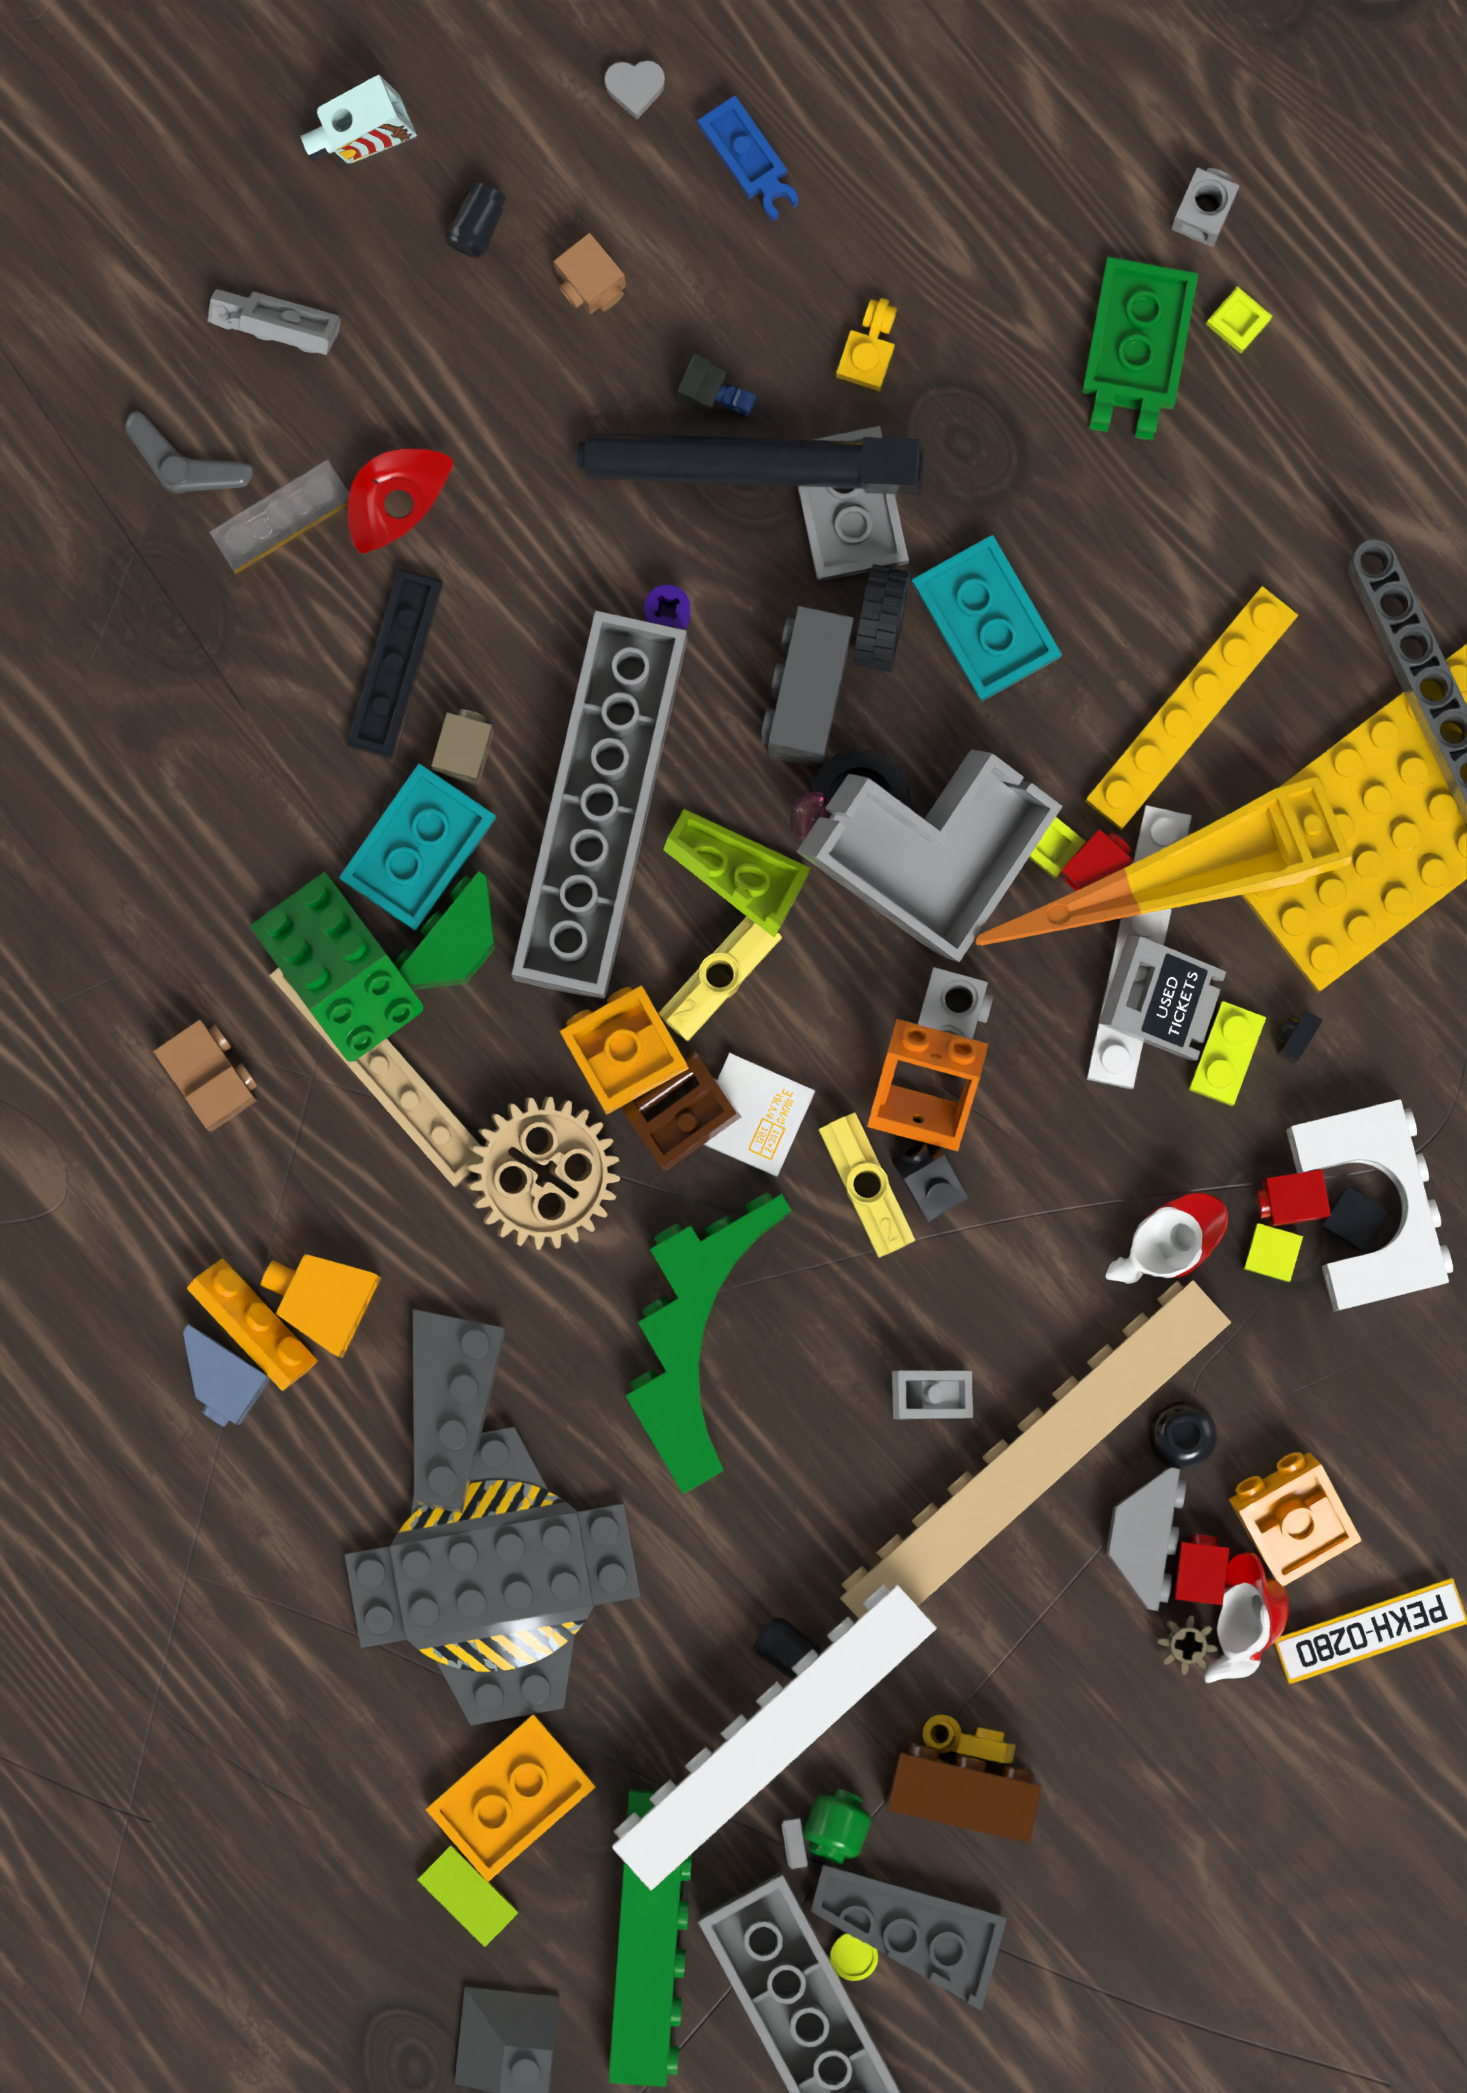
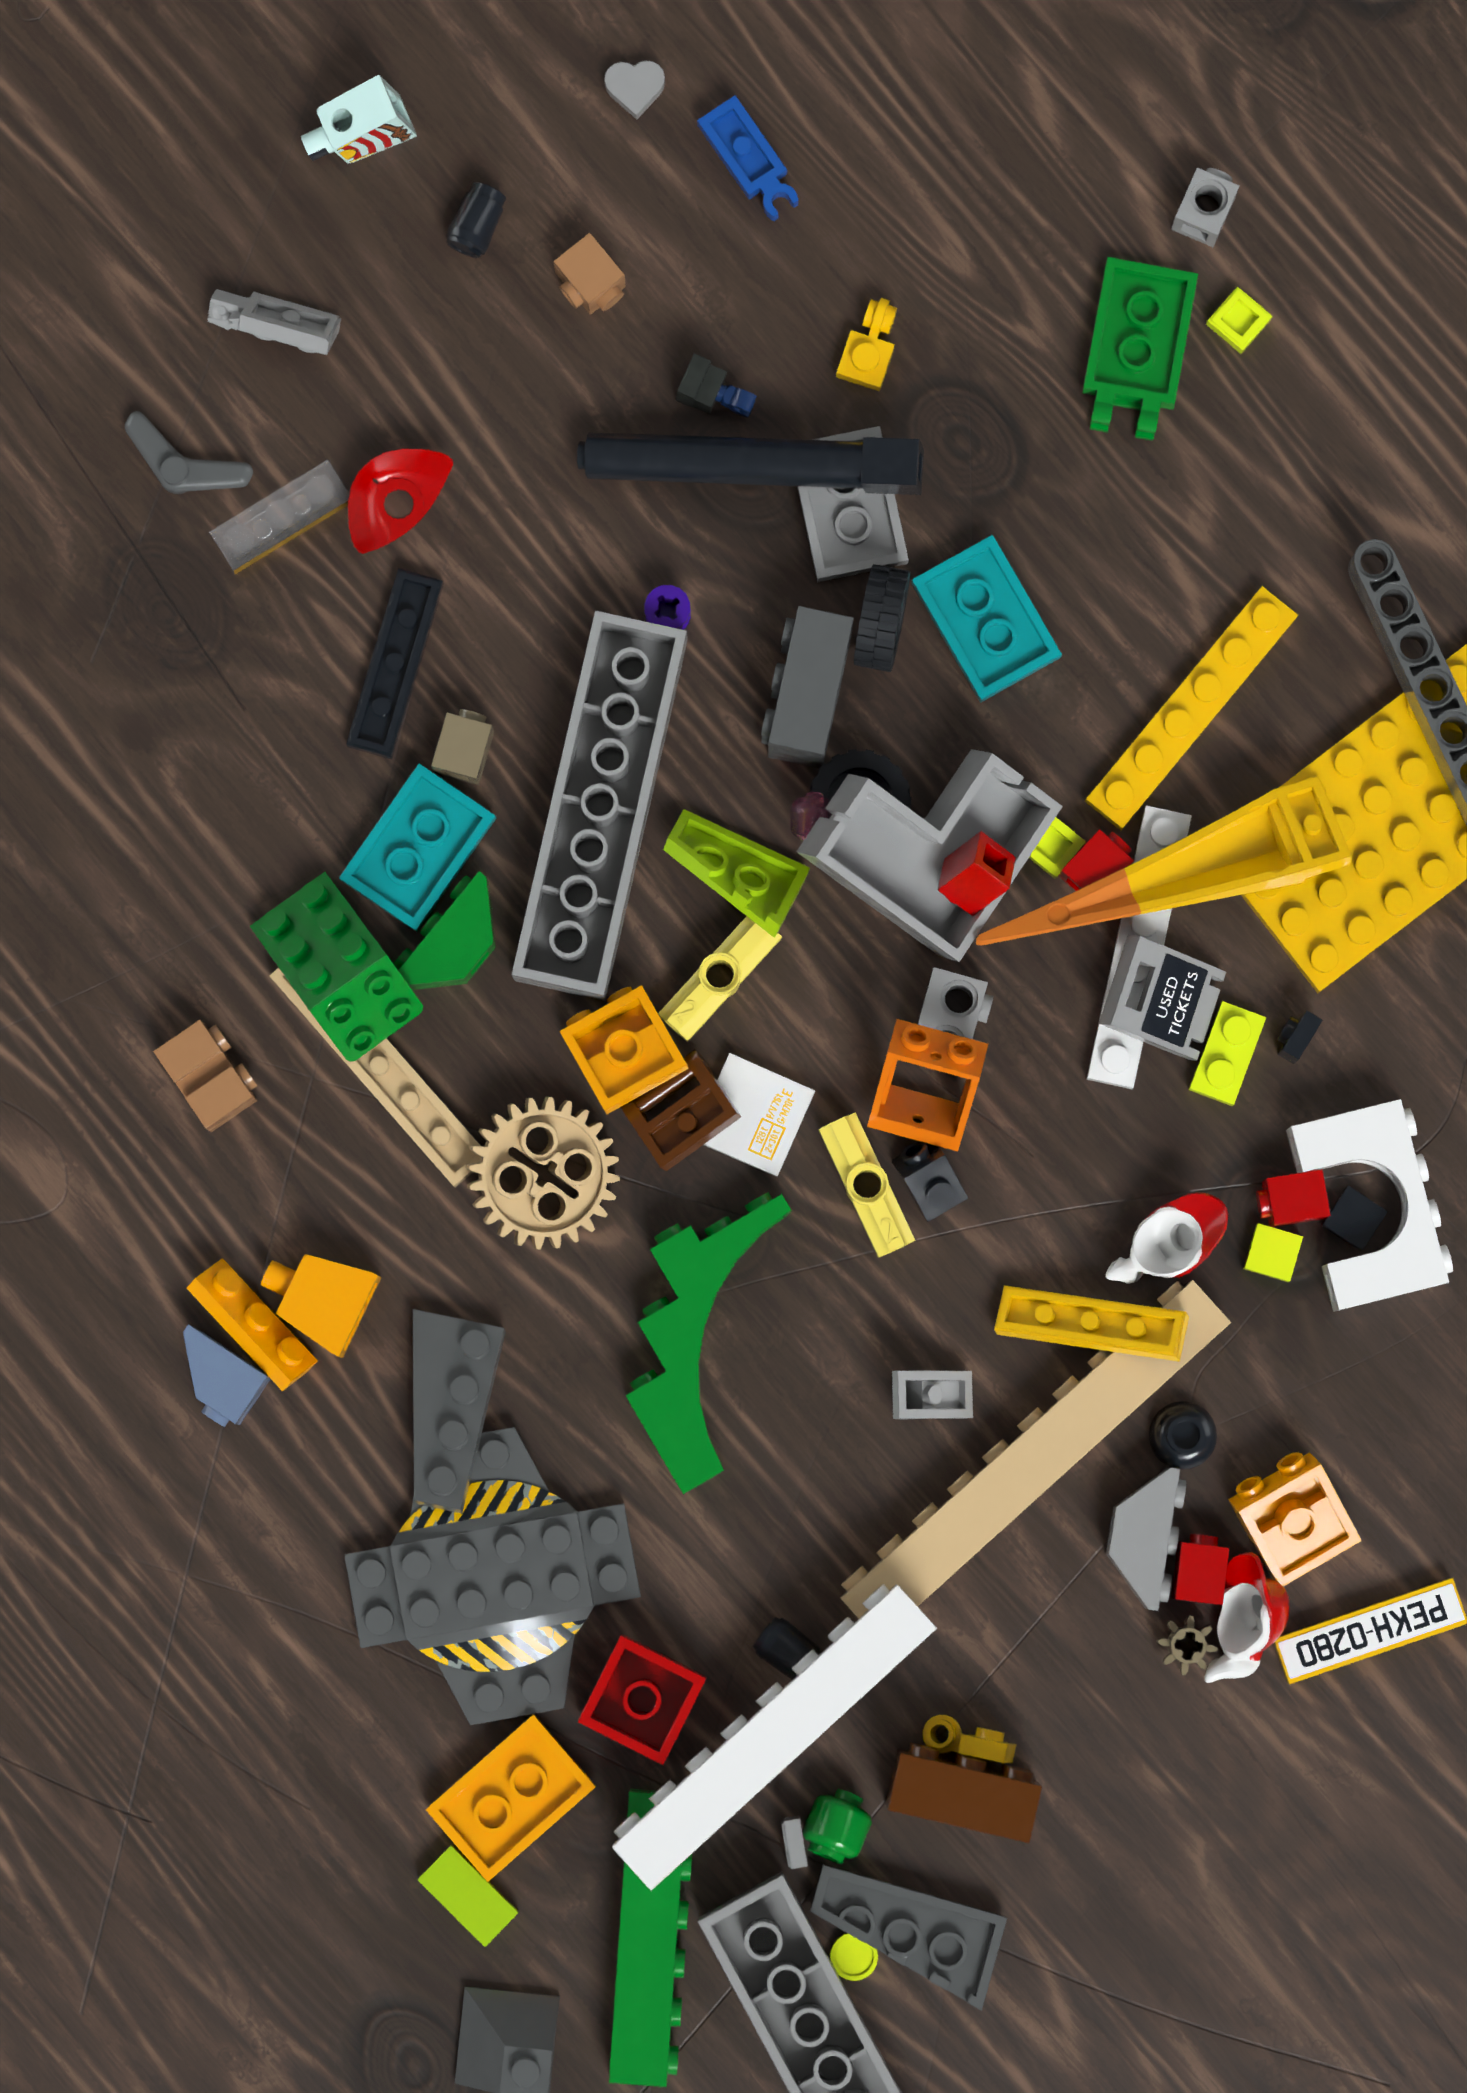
(642, 1699): none -> red brick
(976, 873): none -> red brick
(1092, 1323): none -> yellow tile

